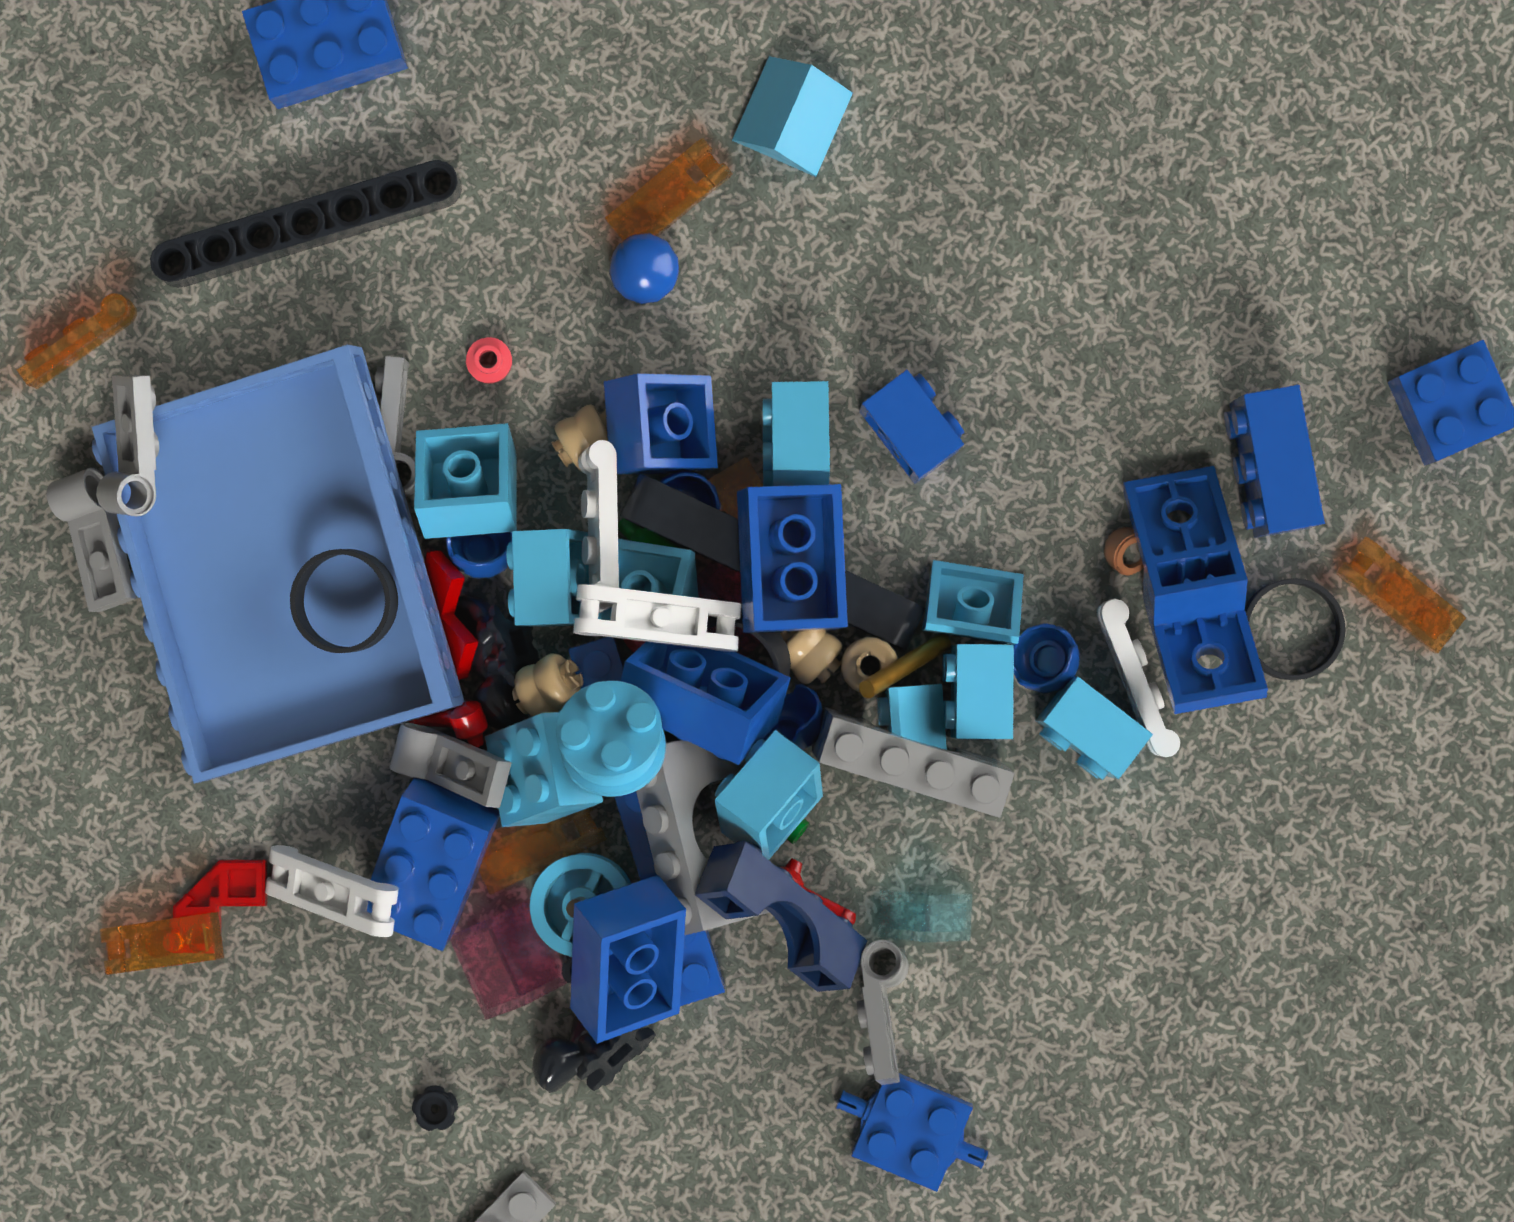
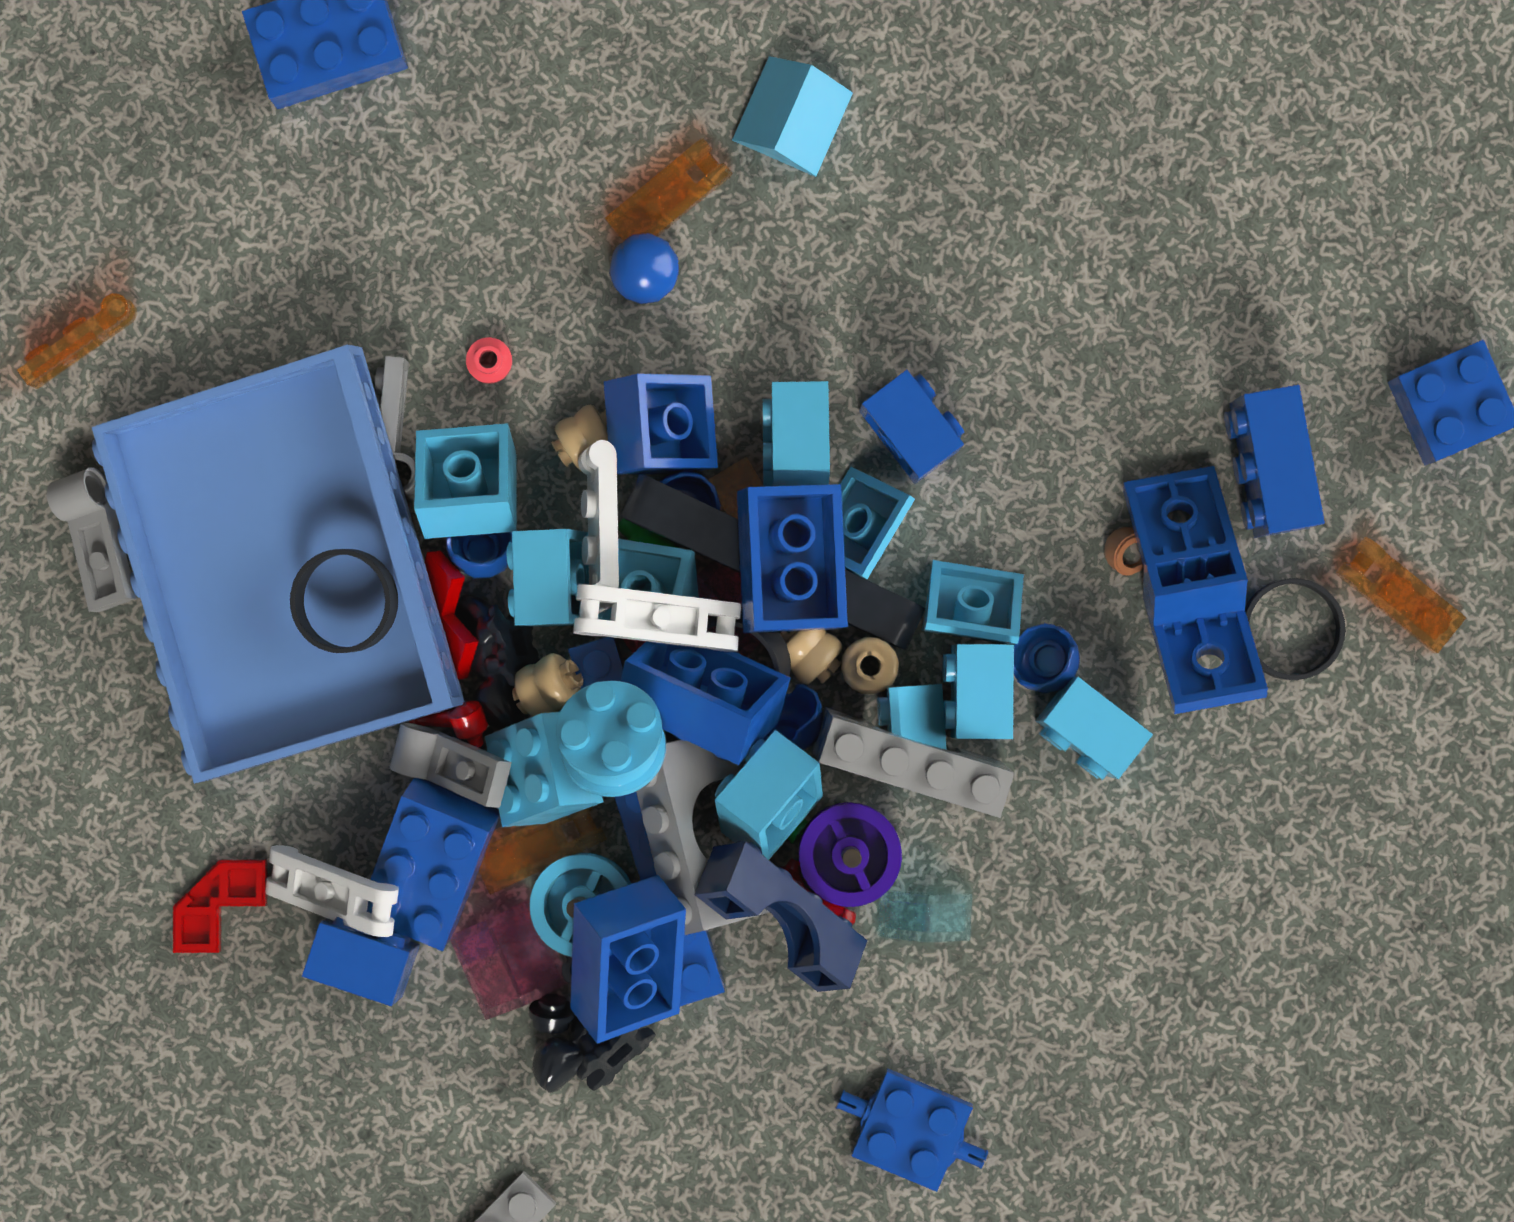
(136, 448): light grey plate -> none
(163, 943): clear orange plate -> none
(285, 218): black beam -> none
(361, 962): none -> blue brick
(422, 1108): black plate -> none
(551, 1014): none -> black plate
(850, 854): none -> dark purple wheel
(869, 519): none -> medium azure slope
(875, 1011): light grey plate -> none
(904, 666): pearl gold bar -> none
(1129, 659): white plate -> none

